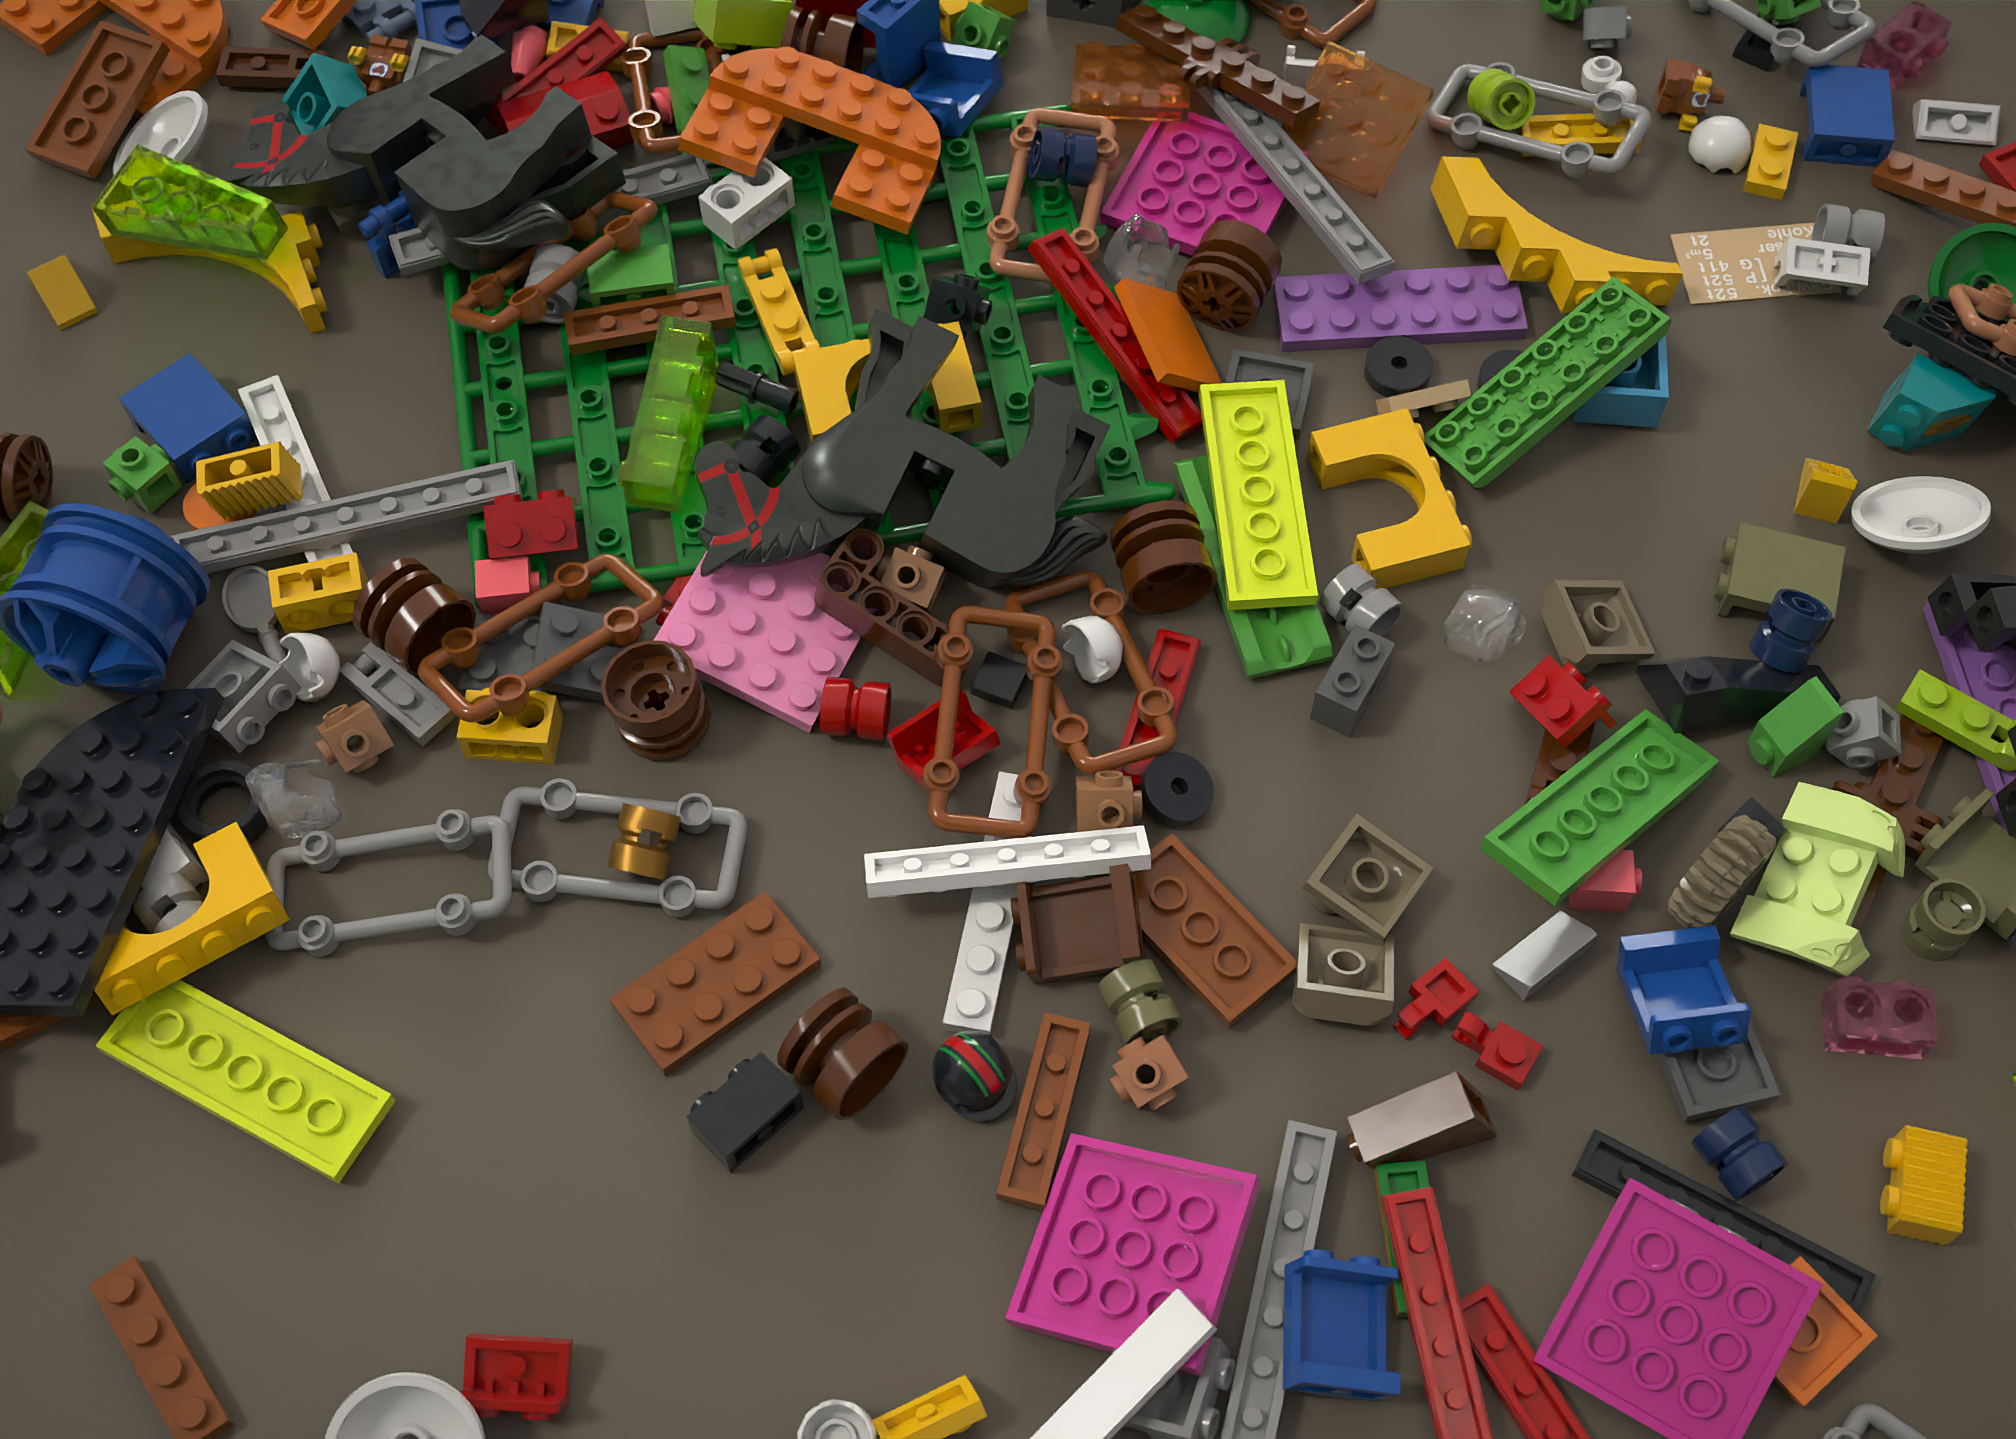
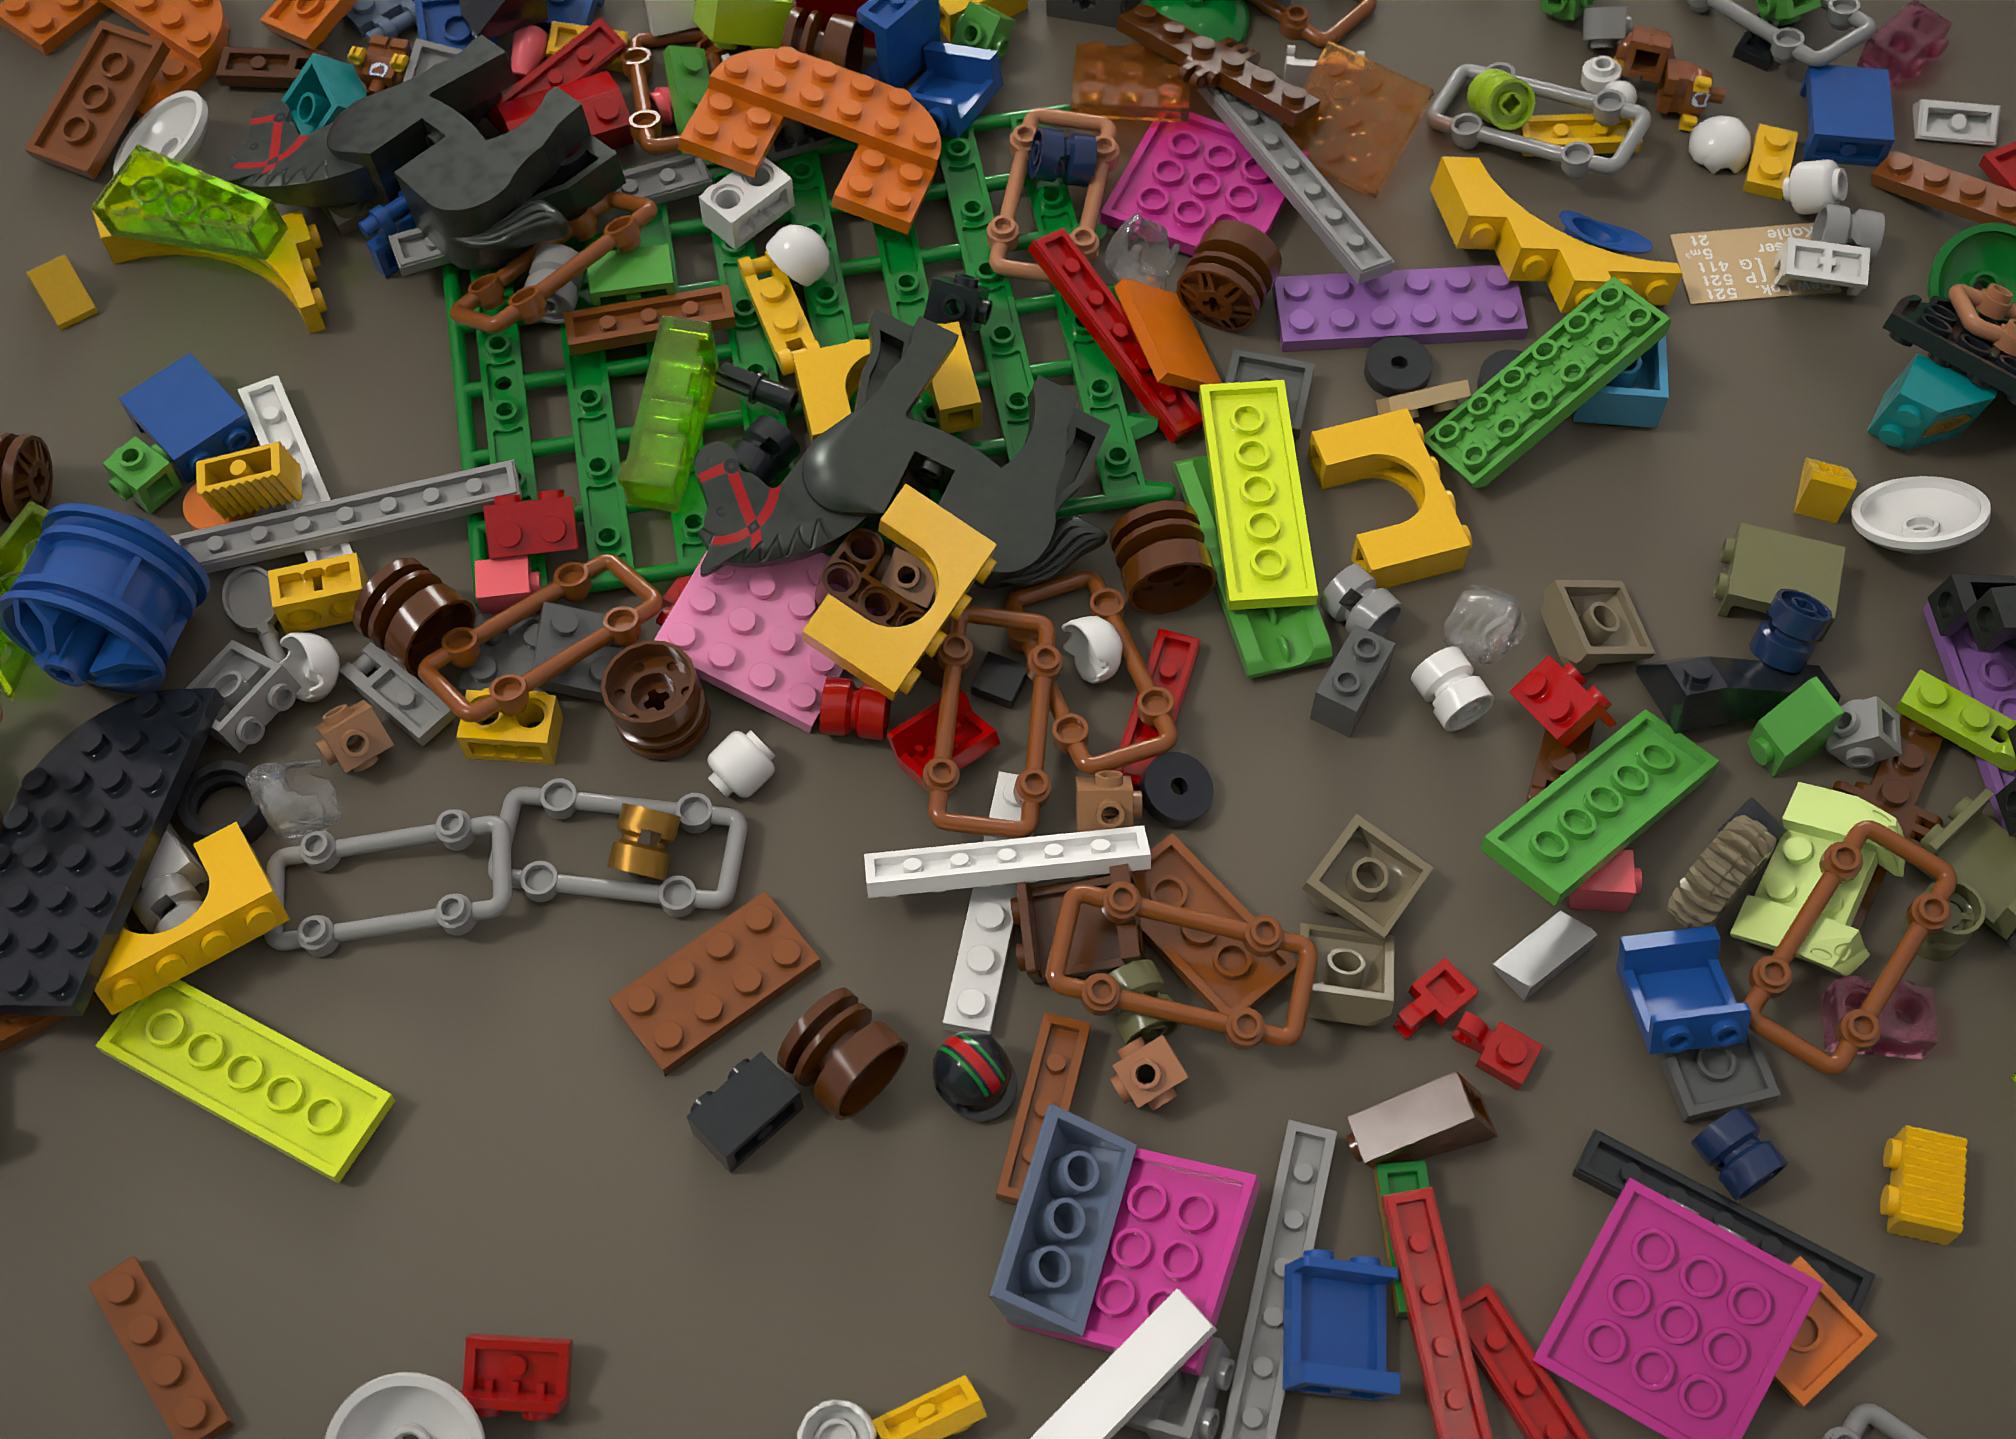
(741, 764): none -> white head
(799, 253): none -> white hair
(889, 655): none -> yellow arch
(1062, 1224): none -> sand blue slope
(1260, 936): none -> dark orange bar
(1455, 693): none -> white wheel
(1603, 235): none -> blue piece
(1645, 53): none -> dark orange piece
(1815, 184): none -> white head
(1861, 1026): none -> dark orange bar

